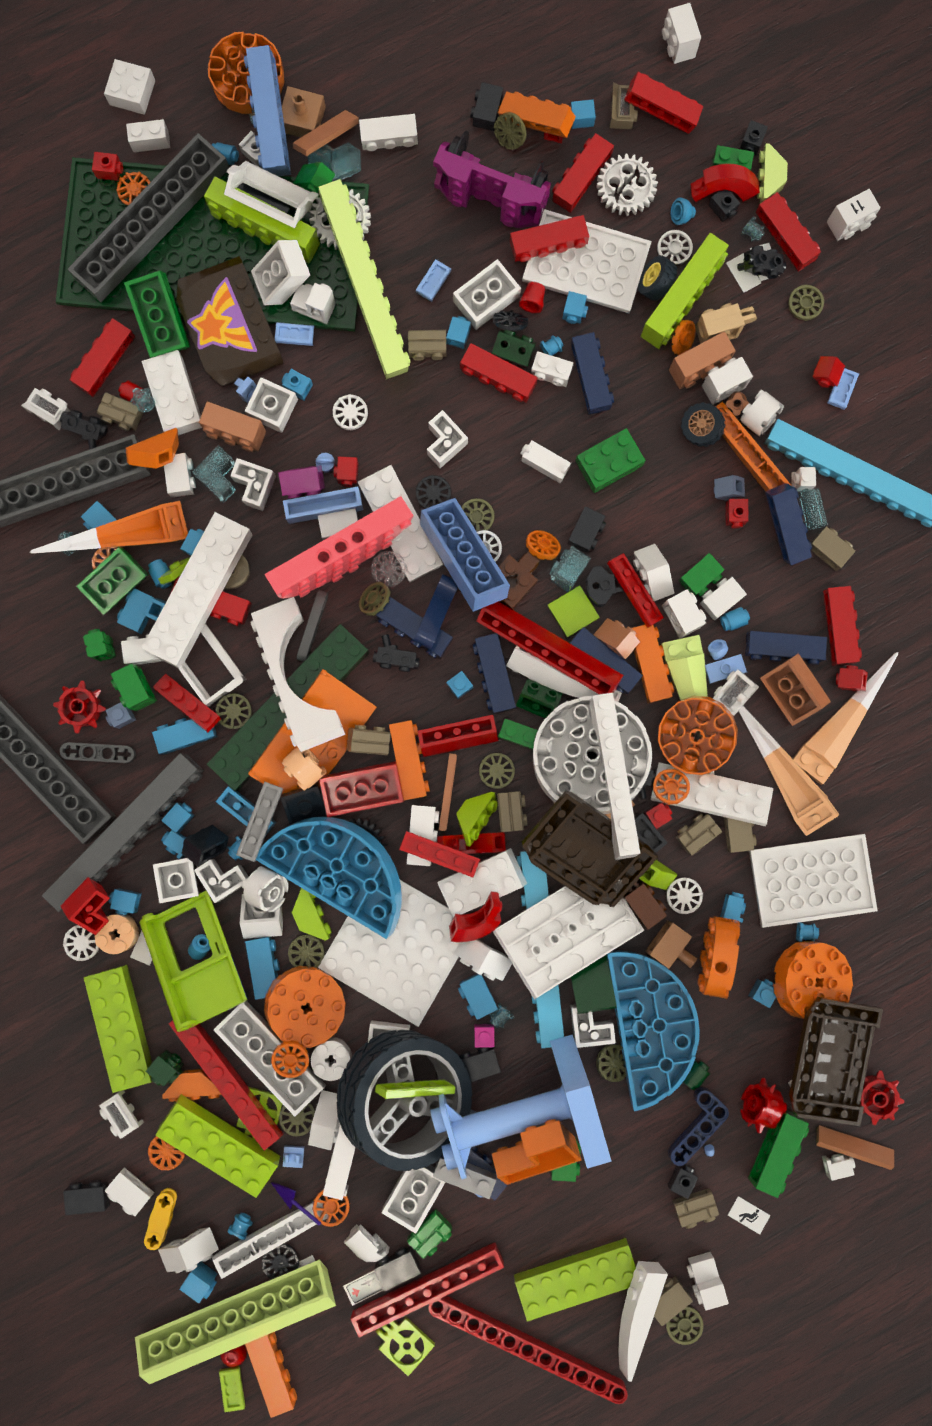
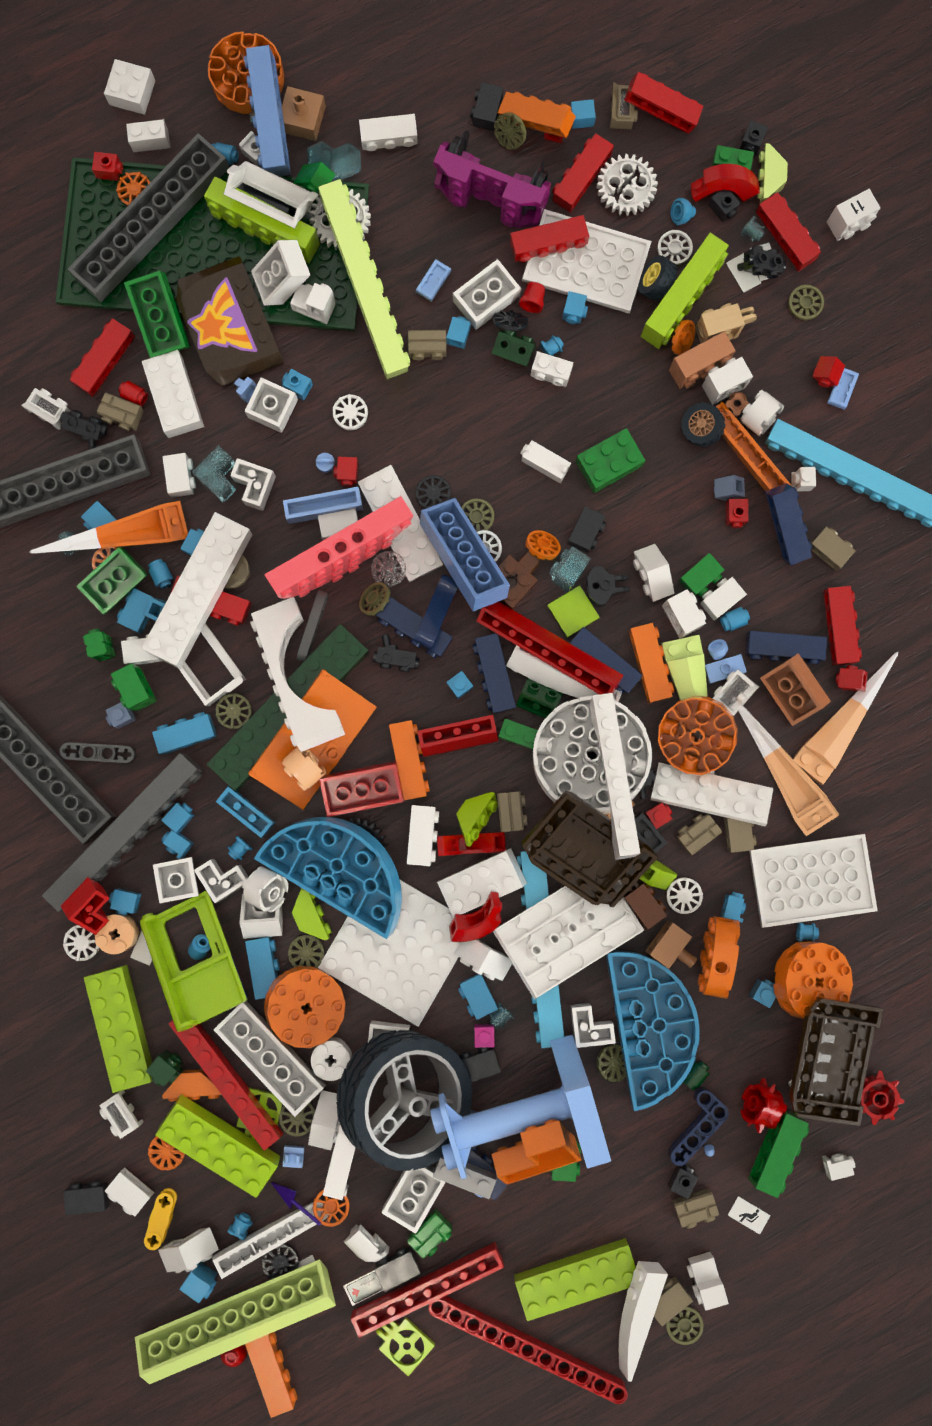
(69, 707): red brick -> none
(142, 399): clear light blue brick -> none
(154, 451): orange slope -> none
(175, 571): lime plate -> none
(186, 703): red plate -> none
(204, 845): black brick -> none
(232, 427): nougat brick -> none
(232, 1389): lime plate -> none
(259, 821): light grey tile -> none
(290, 1059): orange wheel -> none
(294, 334): light blue plate -> none
(302, 480): magenta brick -> none
(303, 804): black plate -> none
(325, 133): nougat tile -> none
(368, 741): dark tan brick -> none
(414, 1089): lime tile -> none
(439, 854): red plate -> none
(448, 792): nougat tile -> none
(449, 441): white brick -> none
(497, 771): olive wheel -> none
(498, 373): red brick -> none
(591, 373): dark blue brick -> none
(594, 988): dark green tile -> none
(617, 637): nougat brick -> none
(635, 590): red tile -> none
(671, 786): orange wheel -> none
(681, 33): white brick -> none
(813, 508): clear light blue panel -> none
(855, 1147): nougat tile -> none

